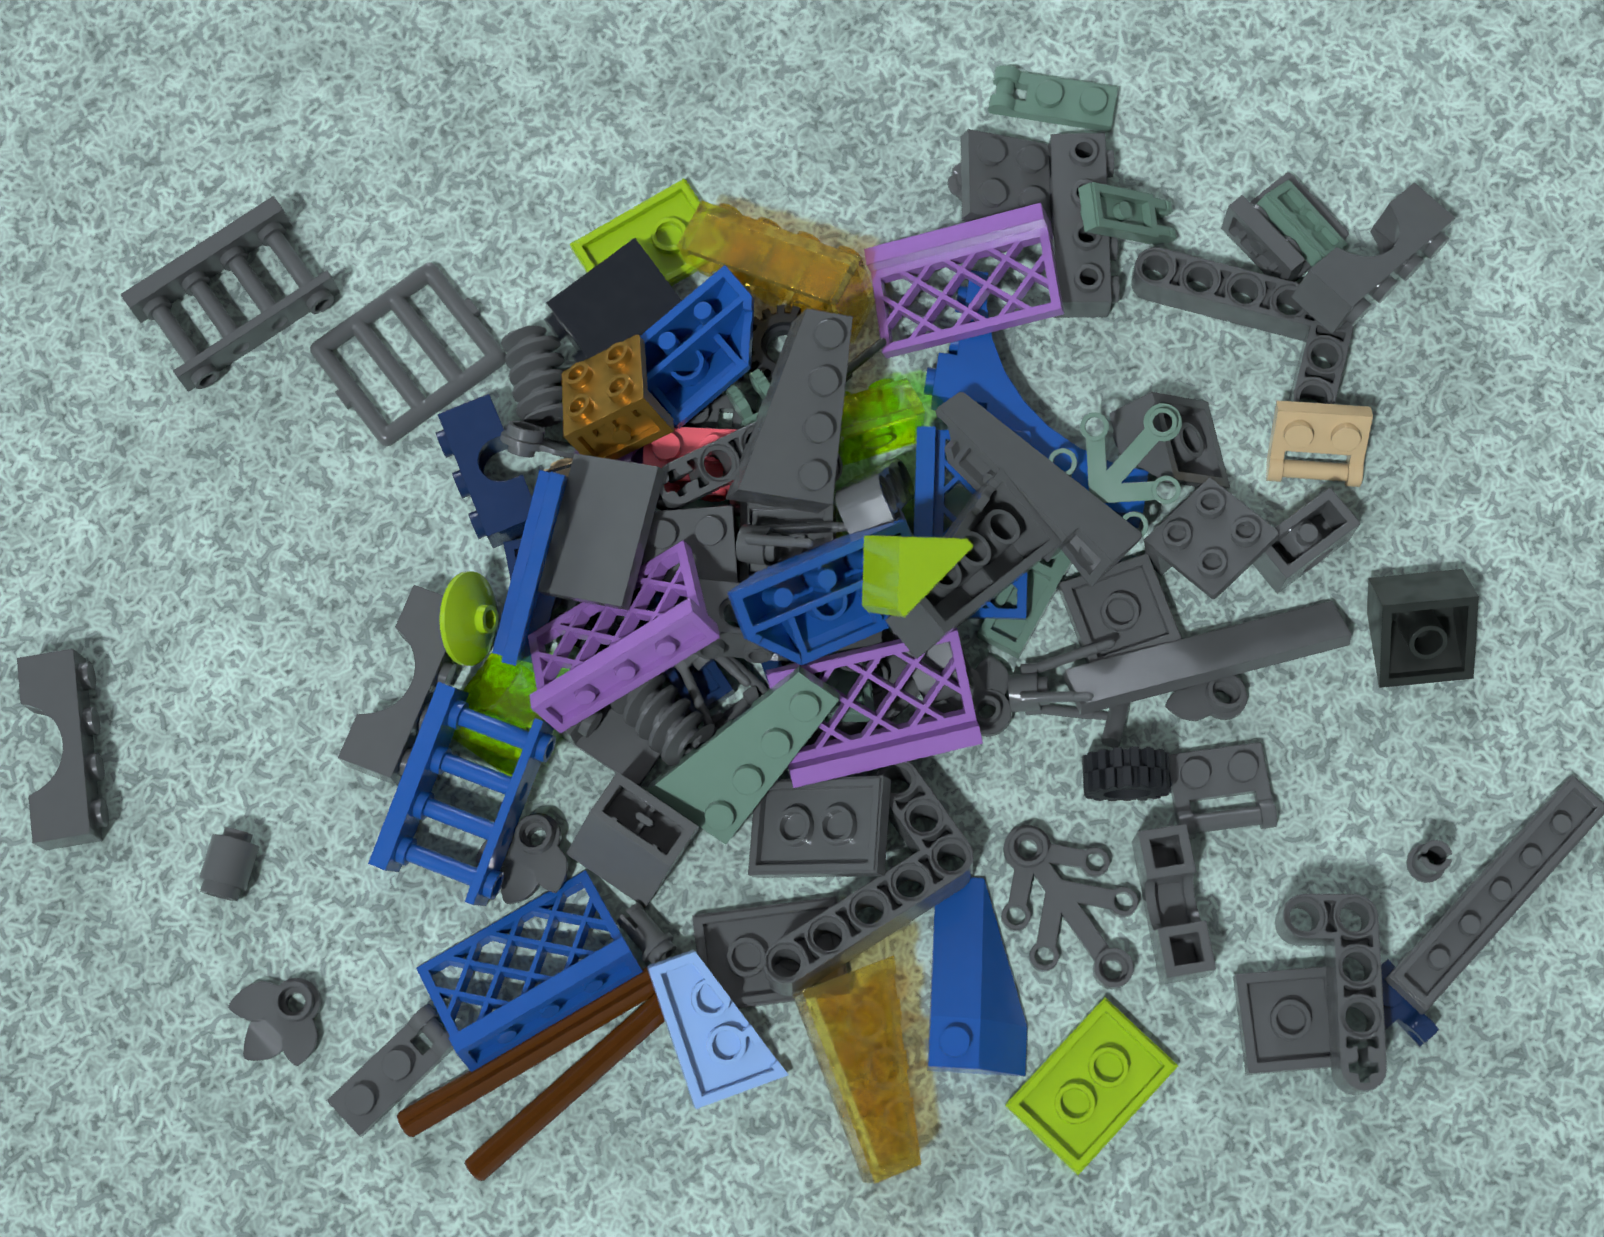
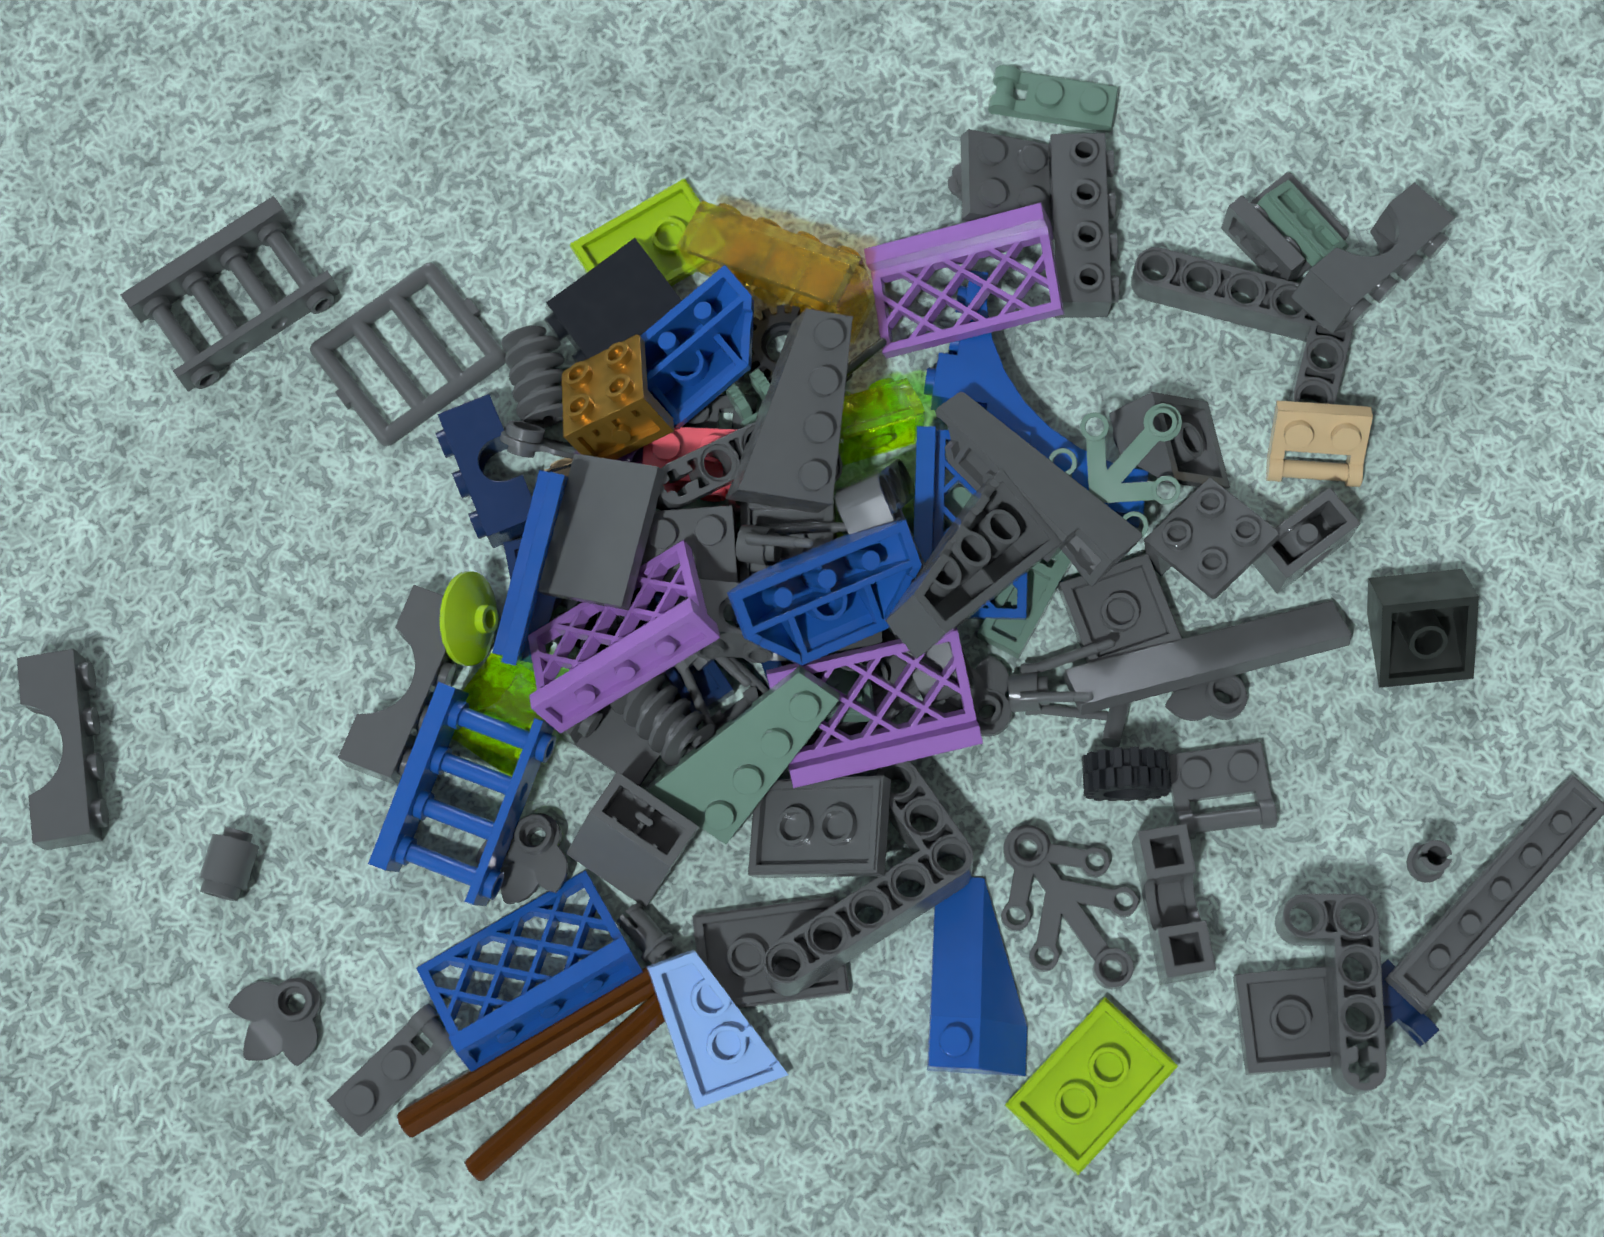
(865, 1067): clear yellow wedge -> none
(904, 570): lime slope -> none
(1124, 214): sand green hinge -> none

